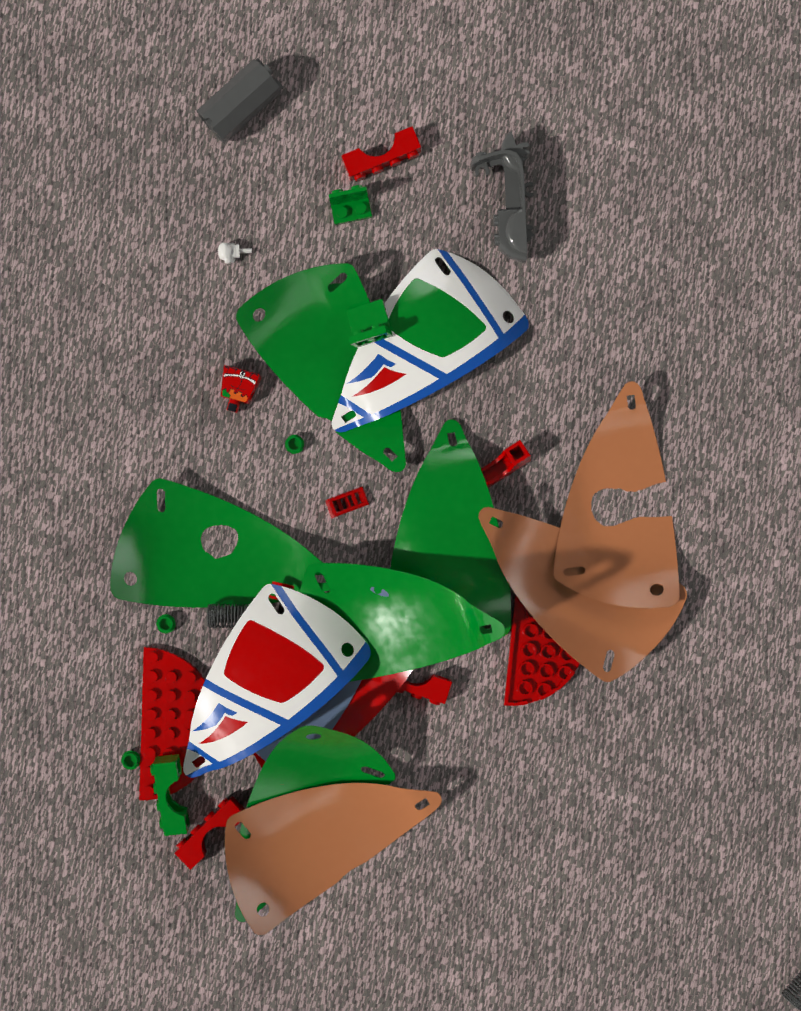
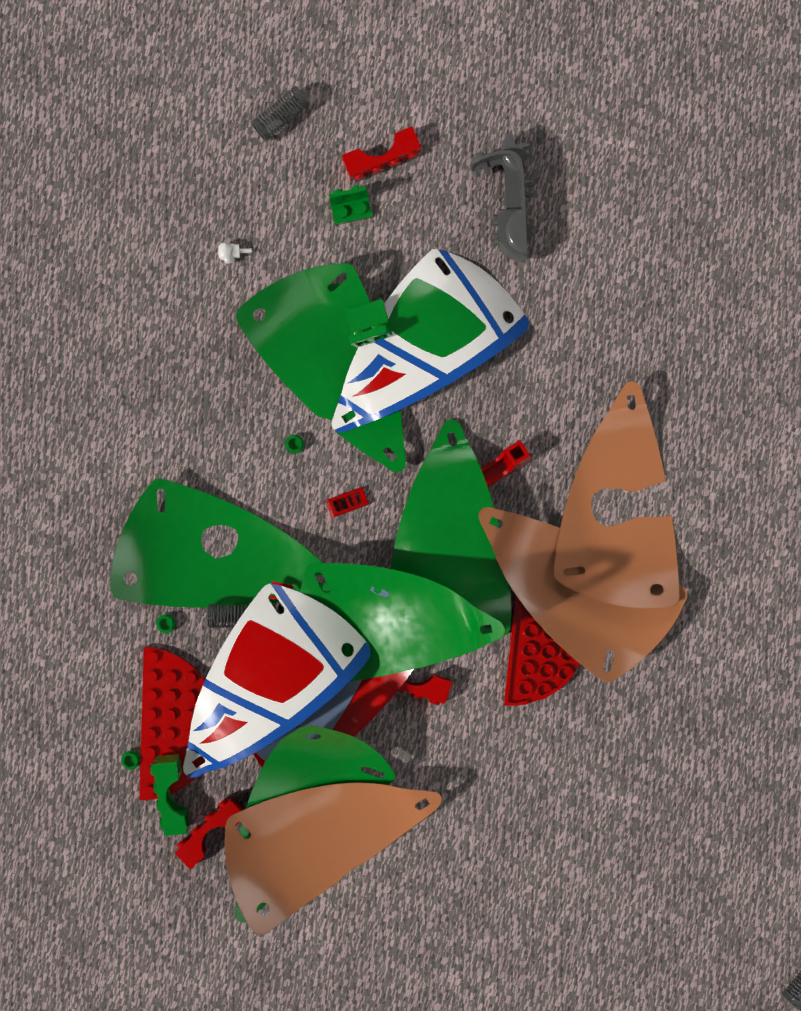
(238, 386): red torso -> none
(240, 100): dark grey brick -> none
(299, 101): none -> dark grey piece

